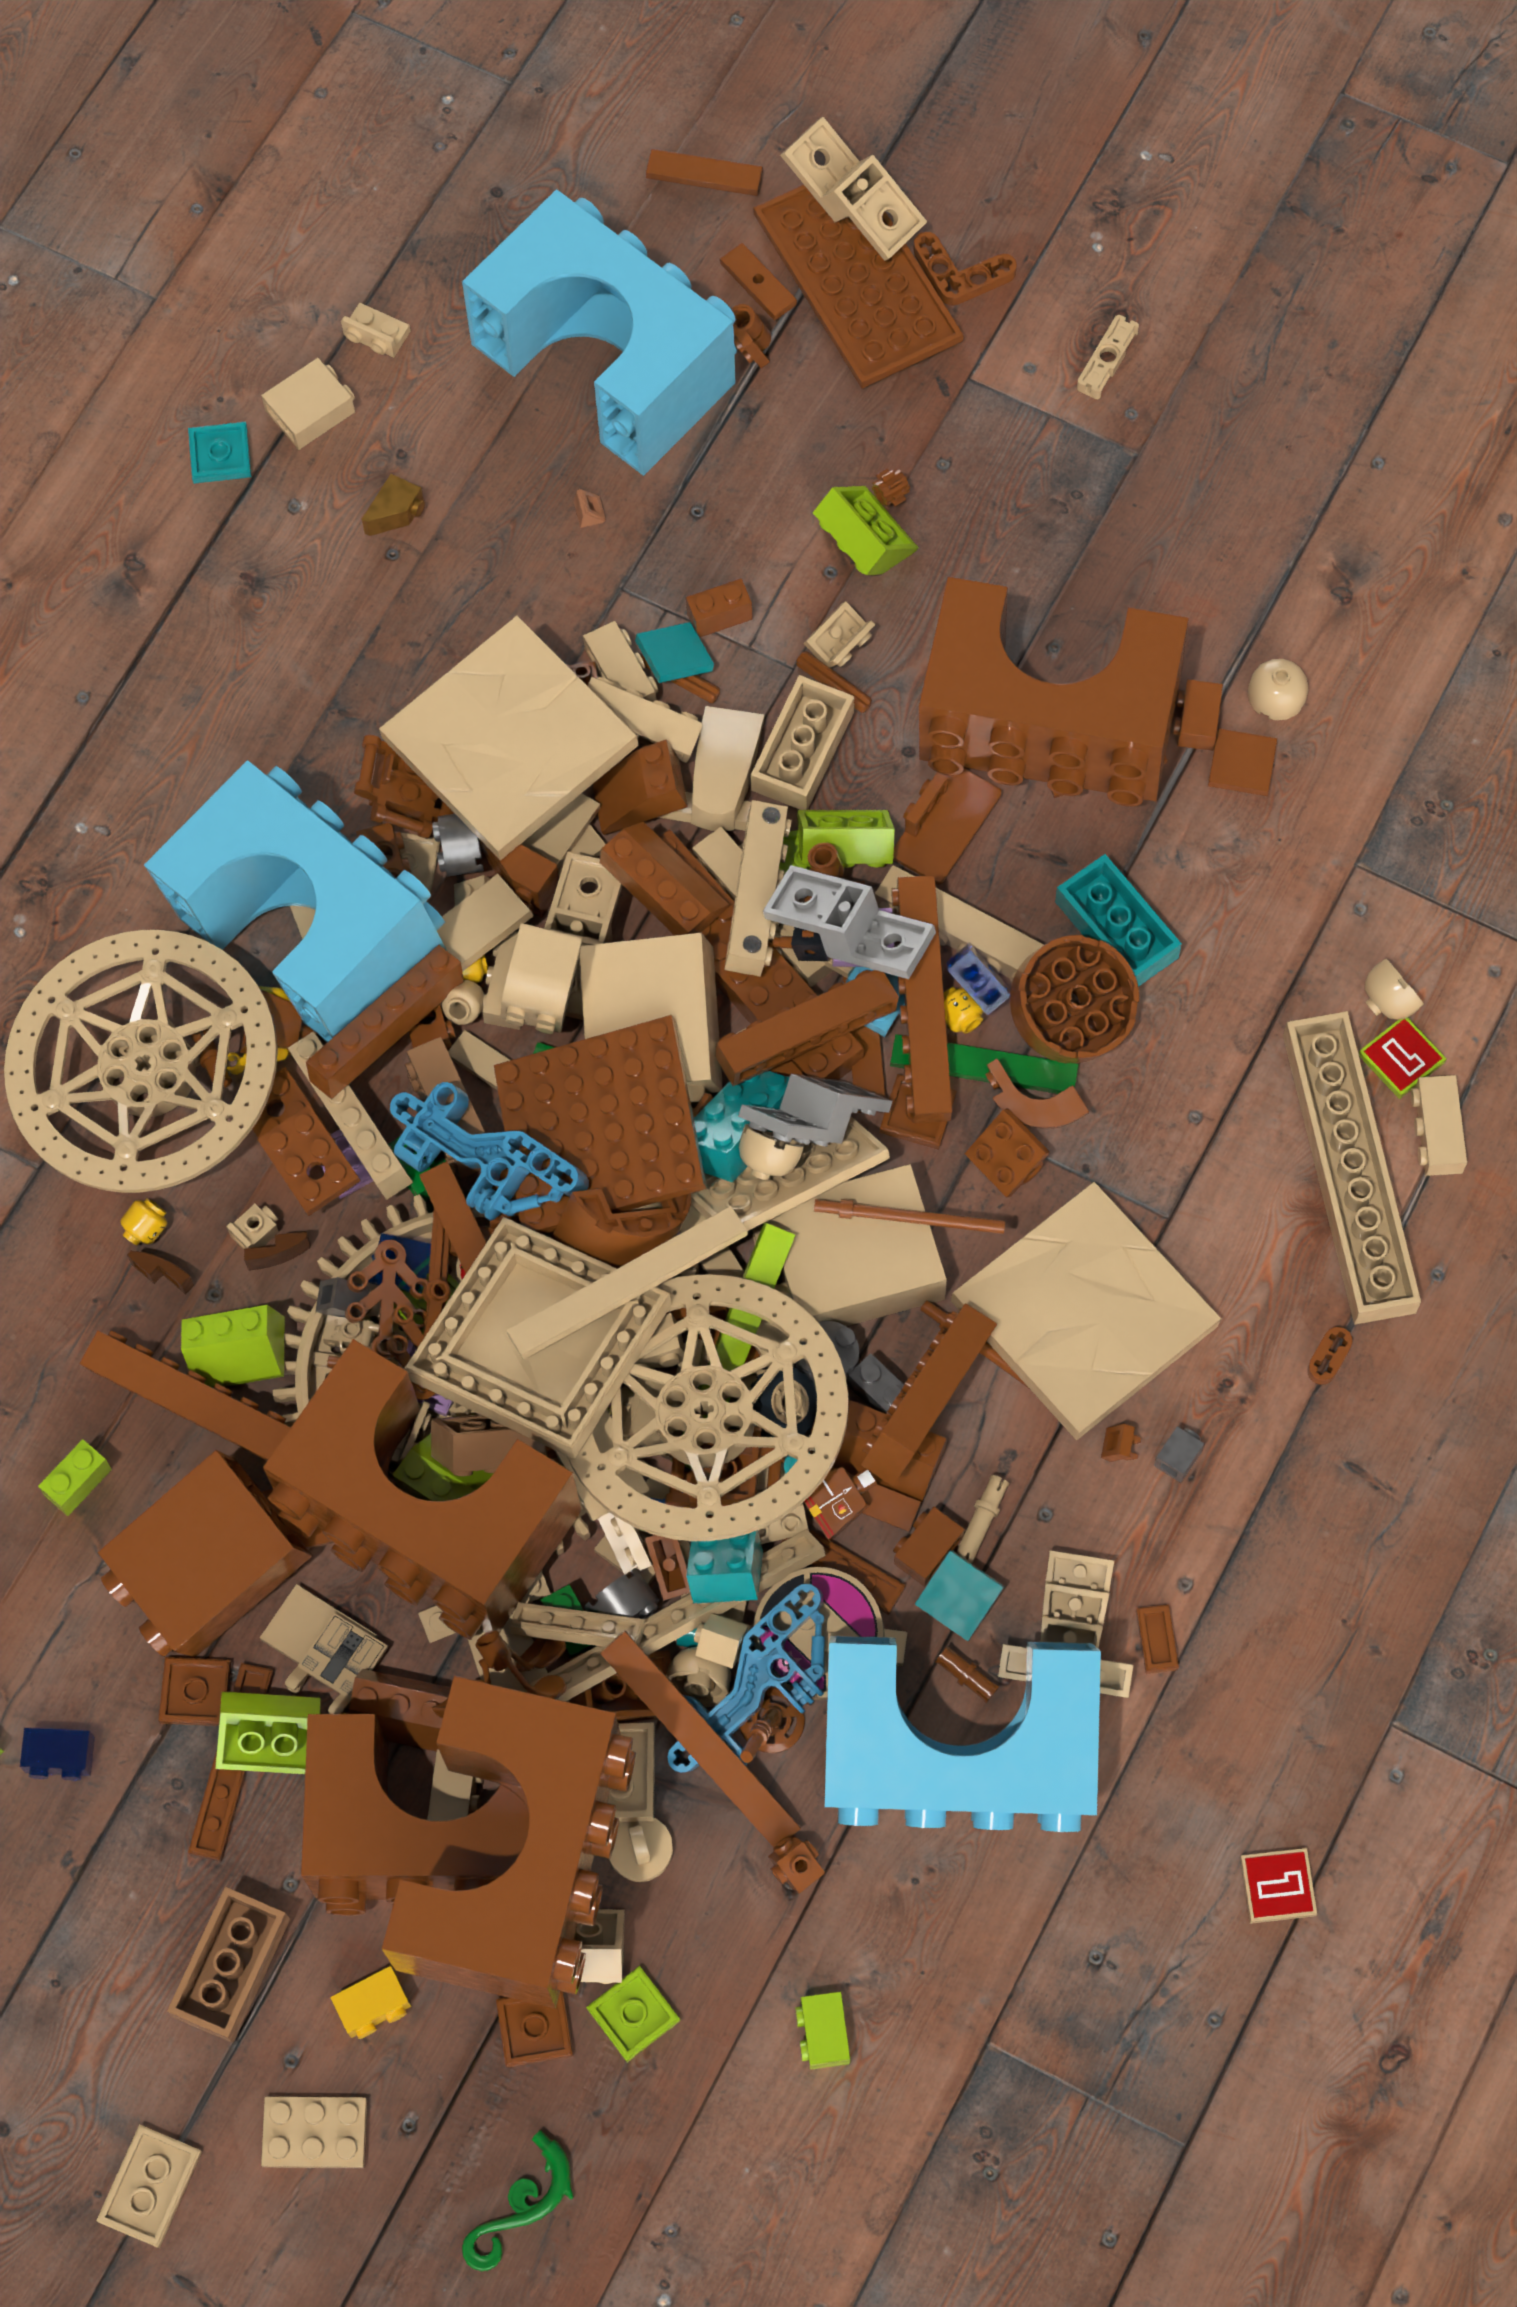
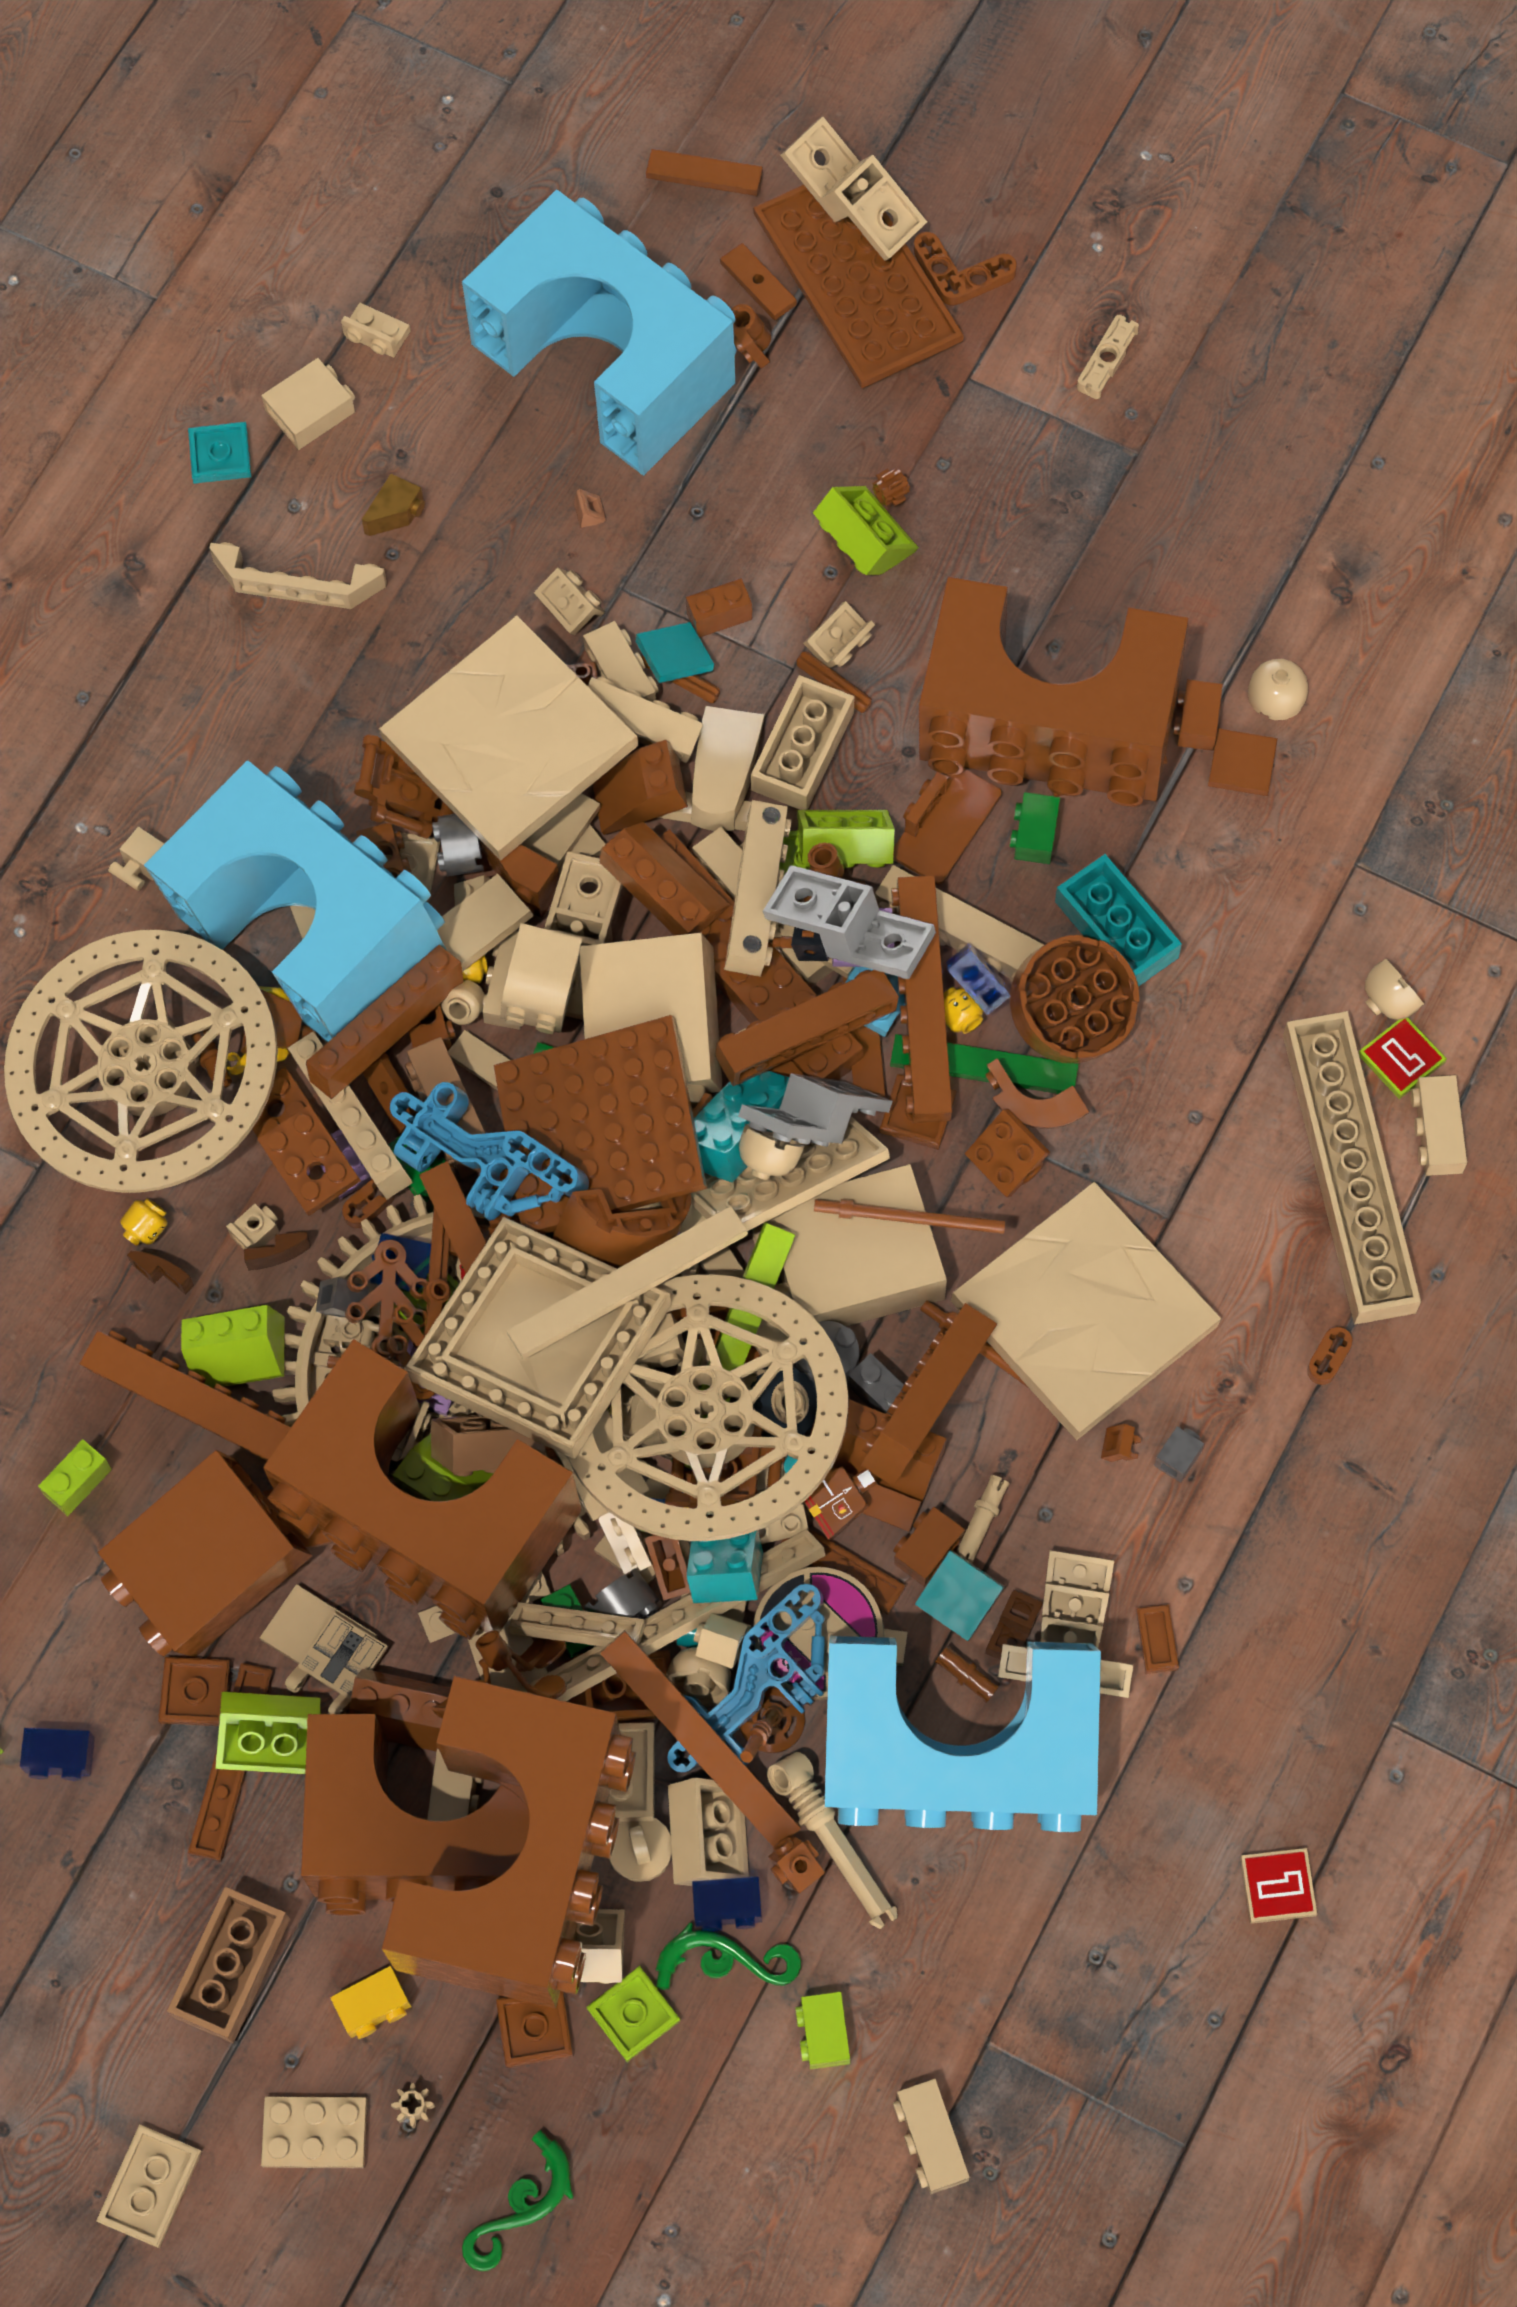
(136, 853): none -> tan brick
(362, 1198): none -> dark orange beam
(365, 581): none -> tan slope
(386, 1085): none -> dark orange tile
(420, 2112): none -> tan gear
(569, 600): none -> tan bracket
(705, 1833): none -> tan slope
(727, 1903): none -> clear blue brick
(730, 1950): none -> green plant
(793, 1778): none -> tan piece
(931, 2137): none -> tan brick
(1014, 1623): none -> reddish brown slope
(1036, 828): none -> green brick

